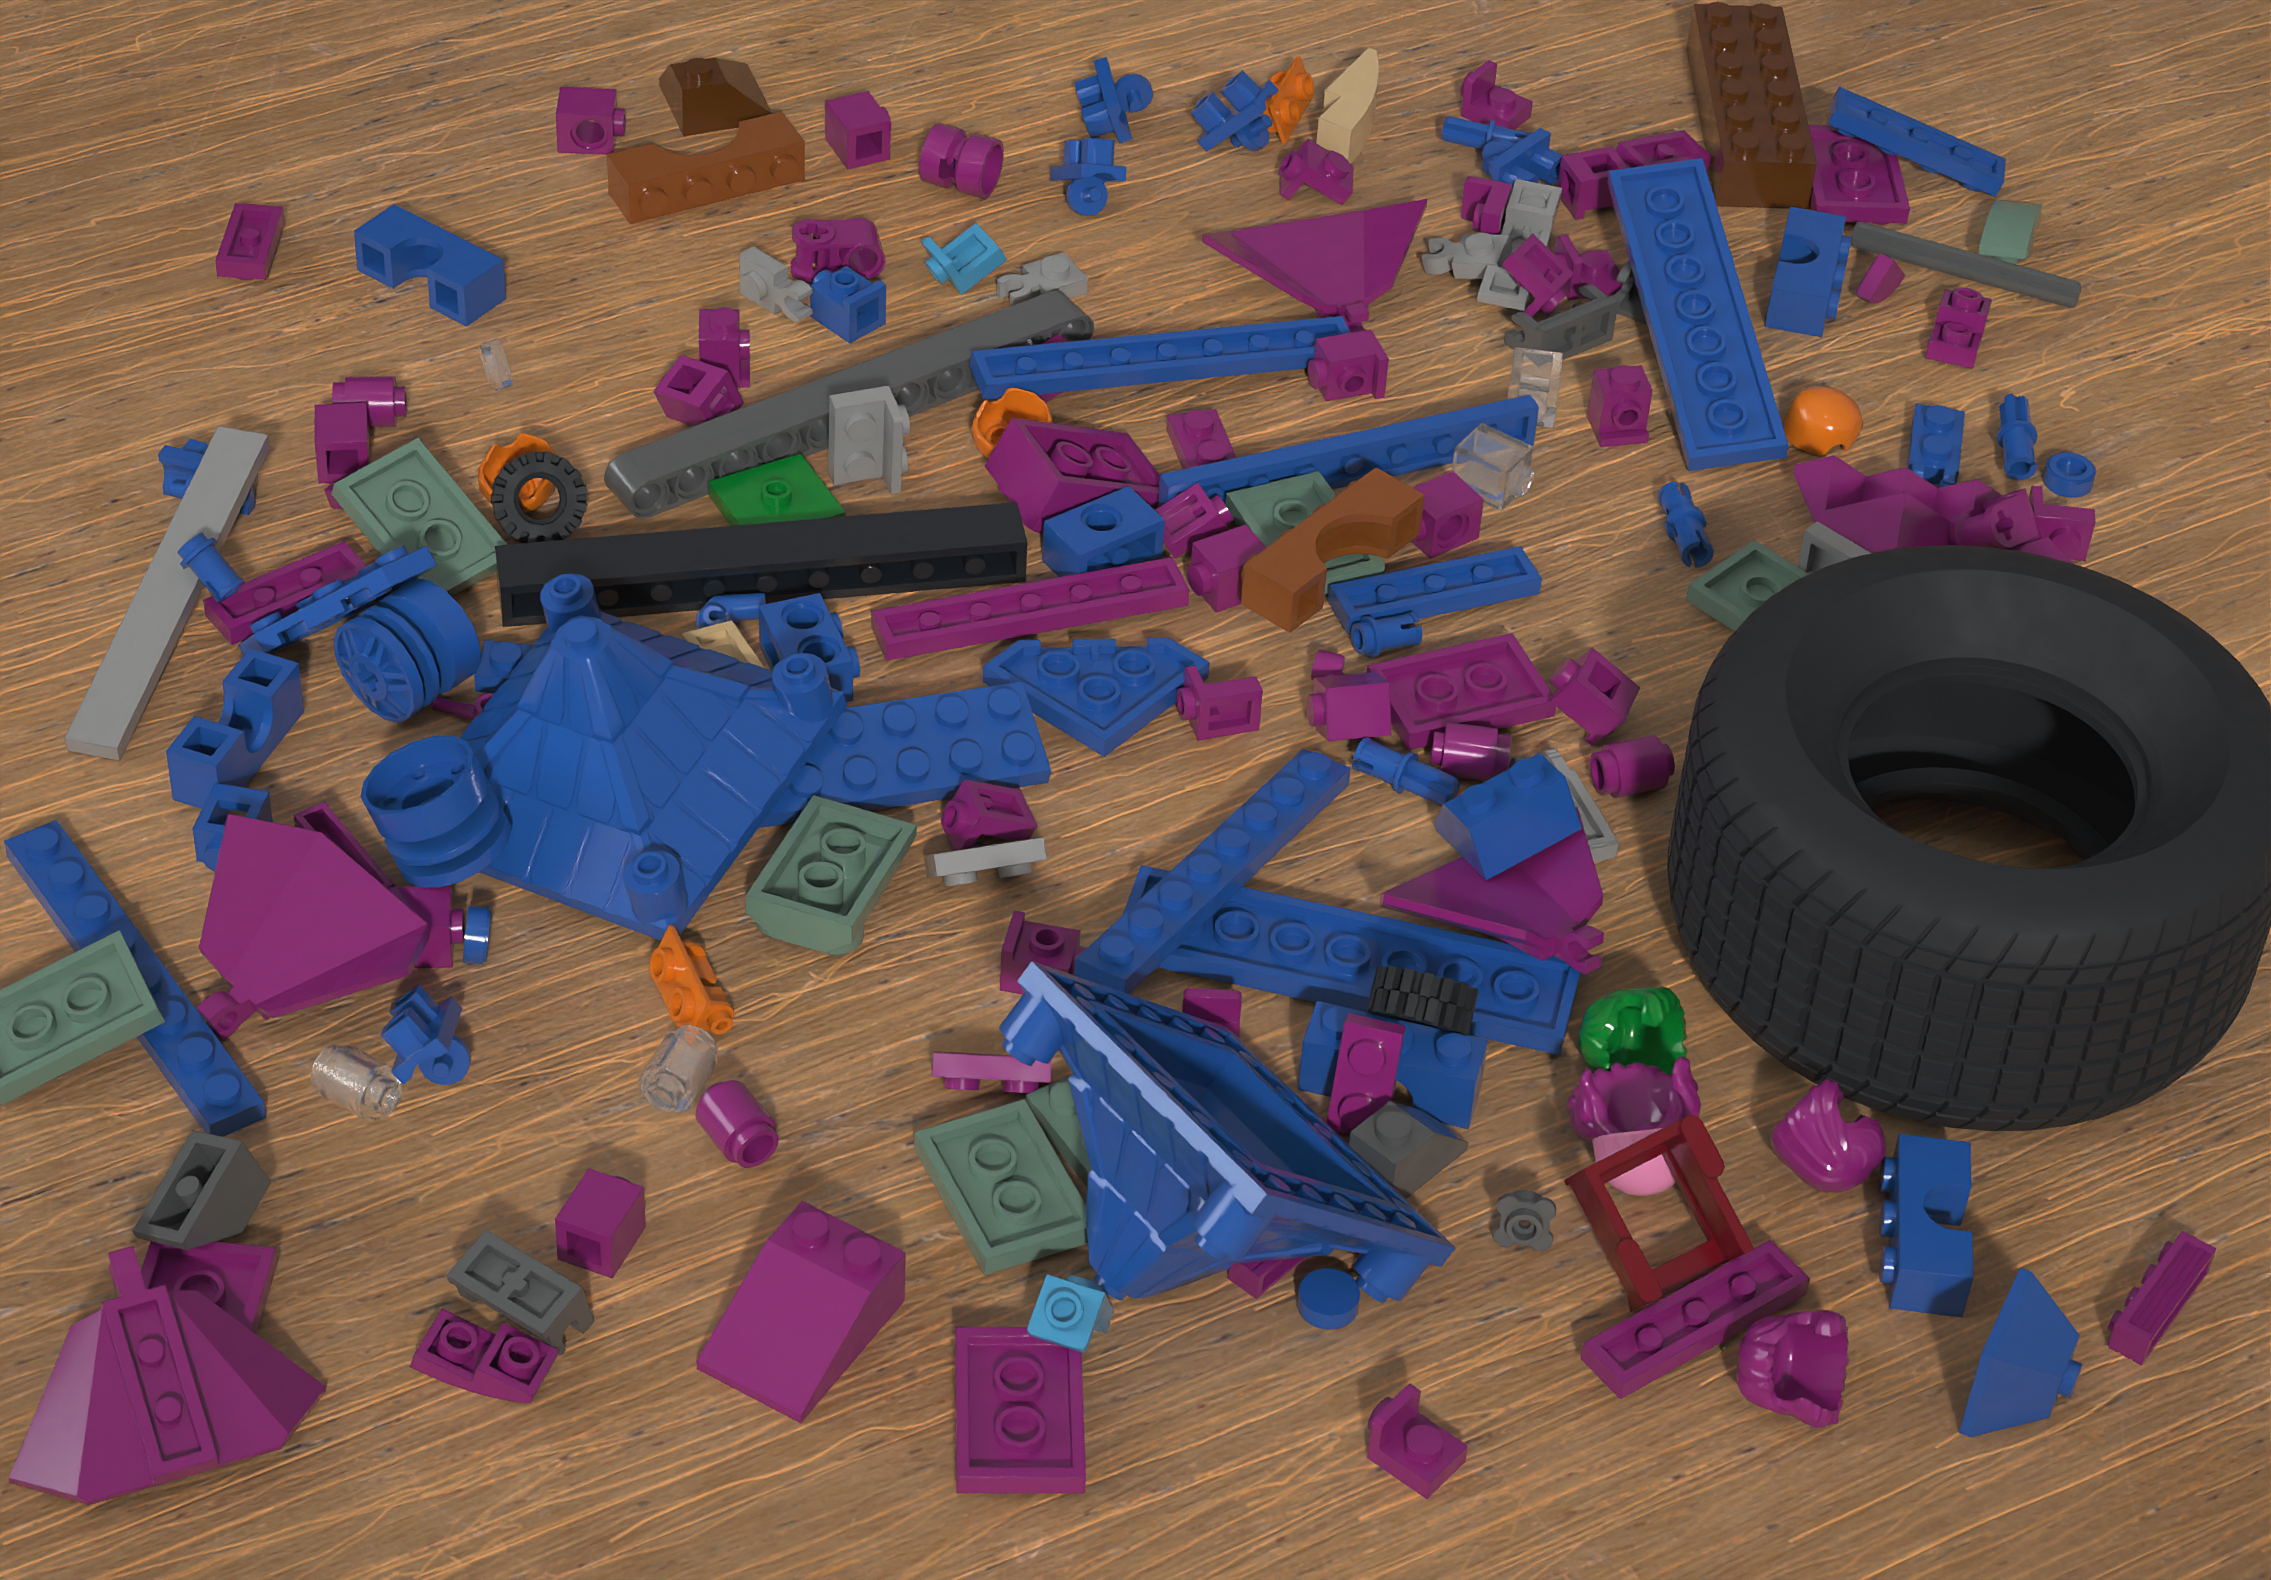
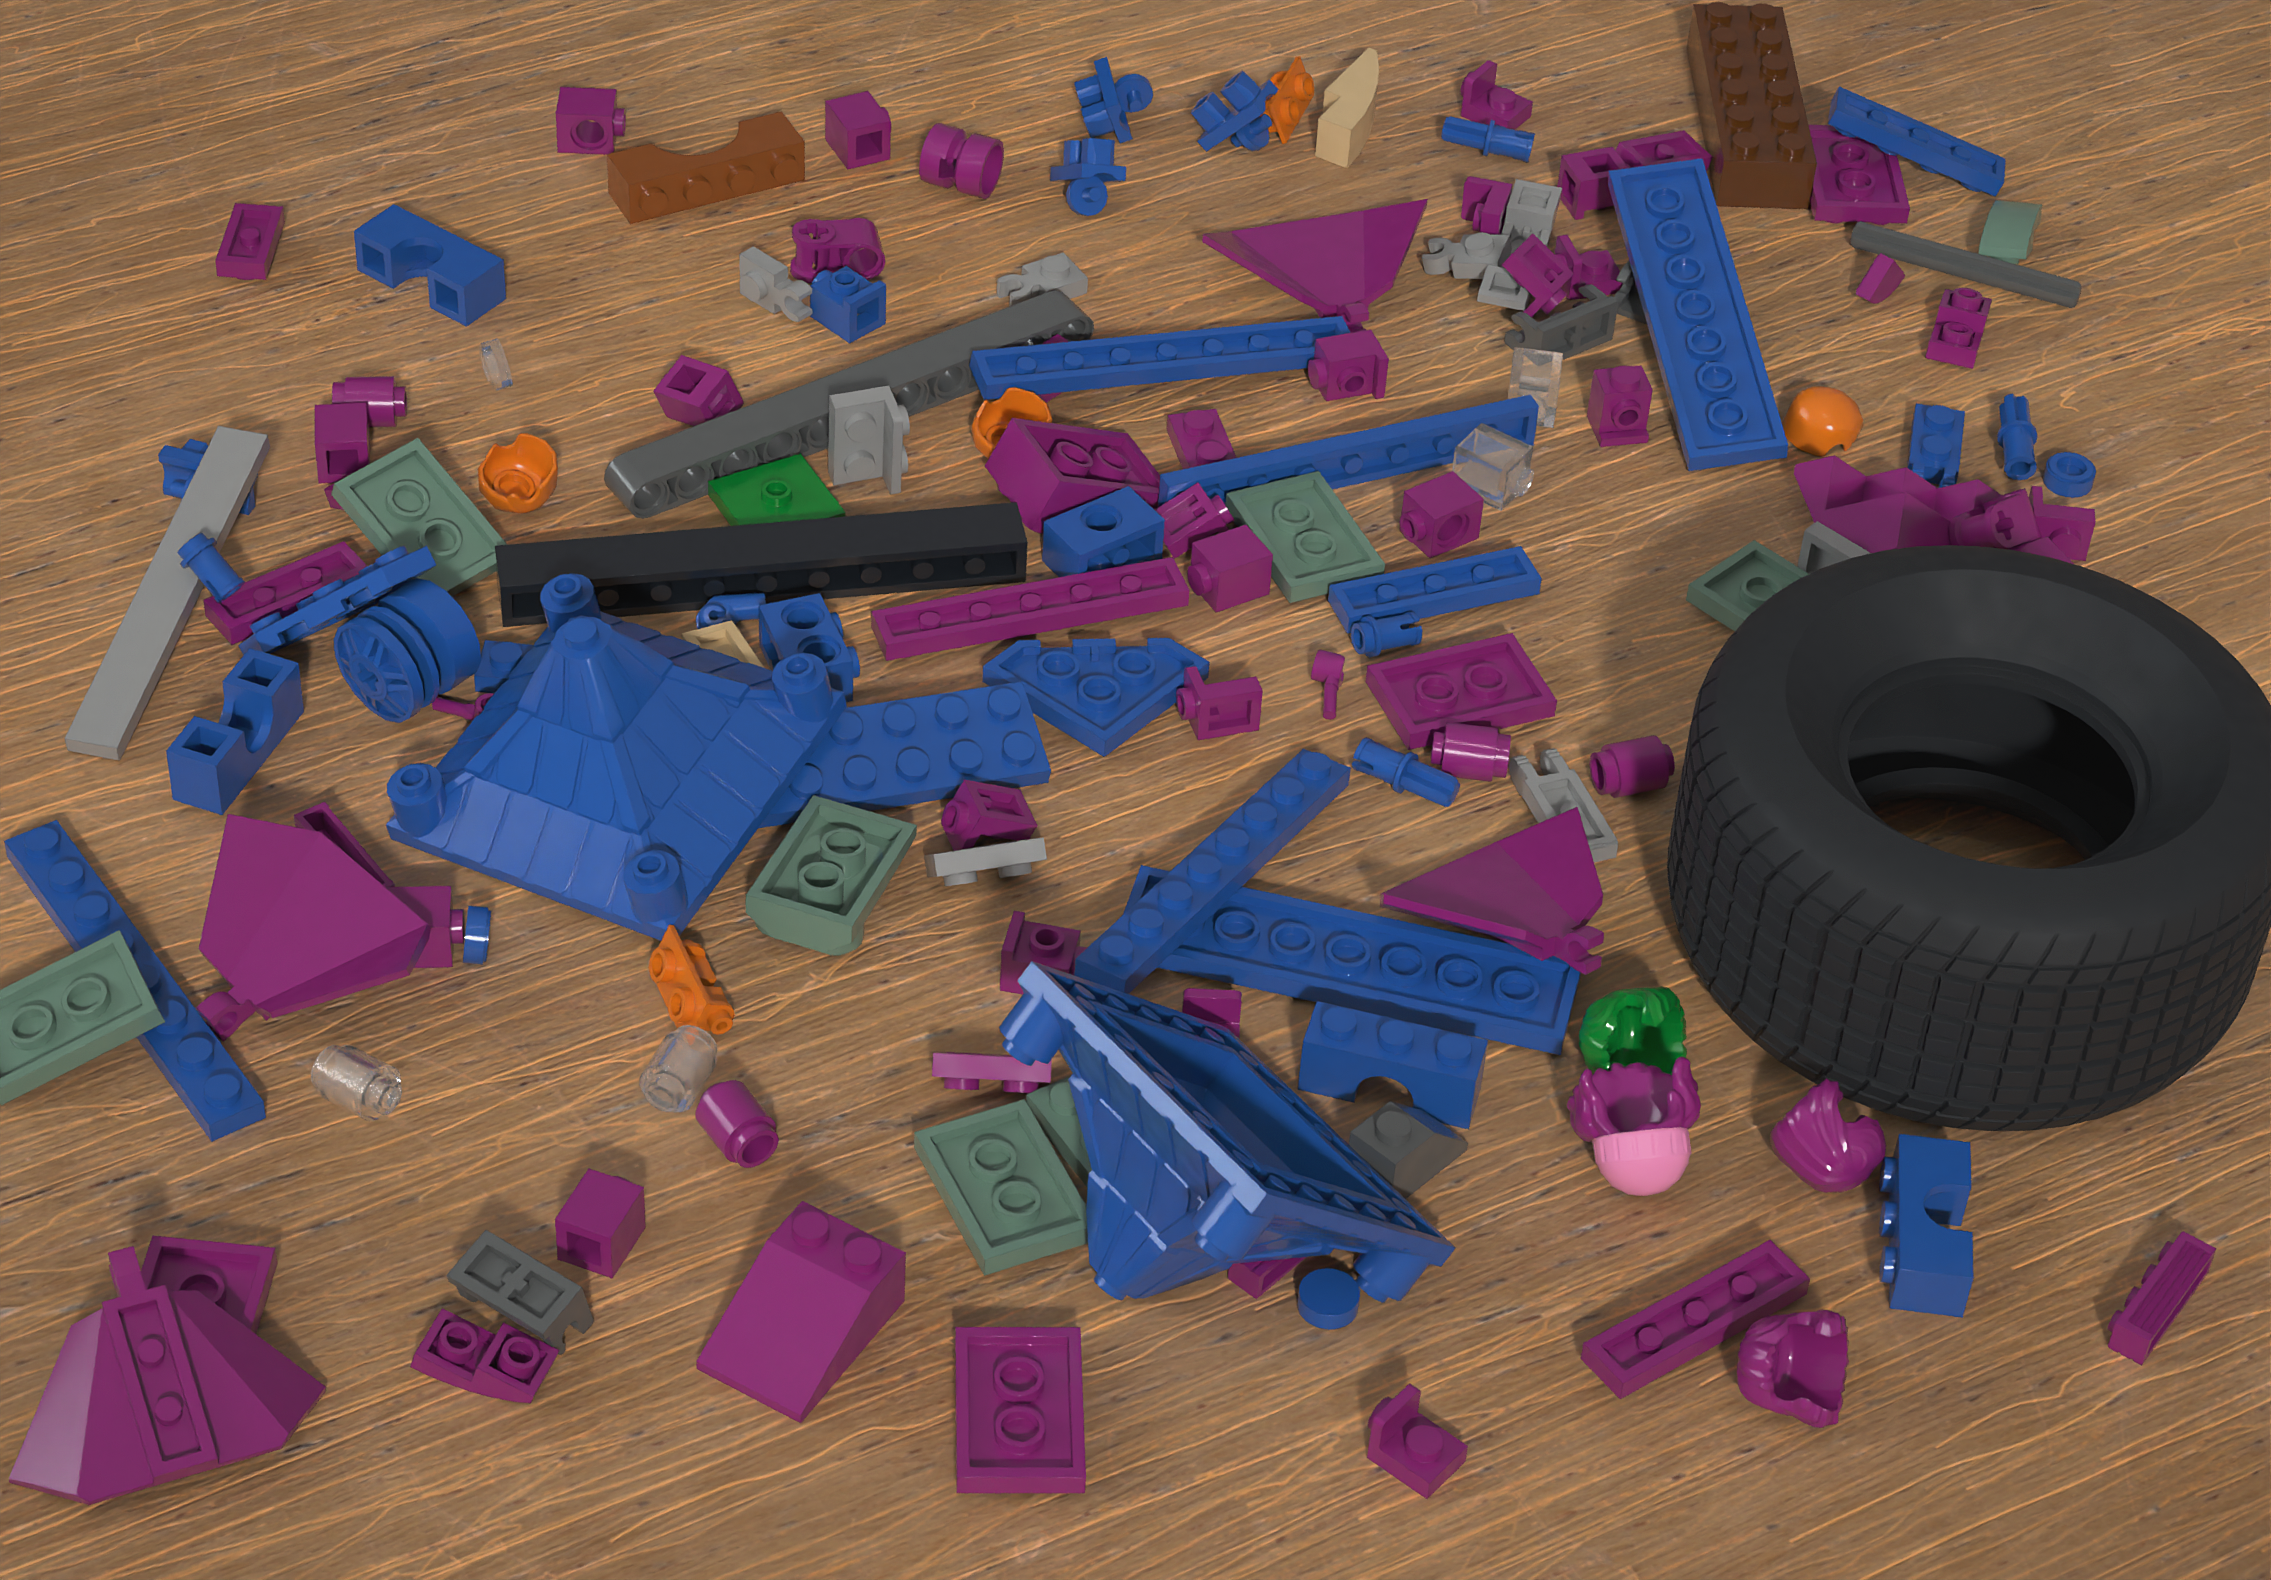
(204, 1194): dark grey slope -> none
(212, 819): blue brick -> none
(425, 1036): blue hips -> none
(436, 811): blue wheel -> none
(549, 467): black tyre -> none
(711, 95): reddish brown slope -> none
(724, 343): magenta brick -> none
(964, 259): dark azure bracket -> none
(1070, 1312): dark azure bracket -> none
(1320, 169): magenta bracket -> none
(1350, 706): magenta brick -> none
(1364, 1070): magenta plate -> none
(1368, 518): dark orange arch -> none
(1422, 999): black tyre -> none
(1510, 816): blue slope -> none
(1524, 1206): dark grey plate -> none
(1525, 160): blue hips -> none
(1593, 693): magenta brick -> none
(1685, 524): blue pin -> none
(1695, 1168): dark red piece -> none
(1808, 272): blue arch -> none
(2022, 1362): blue slope -> none

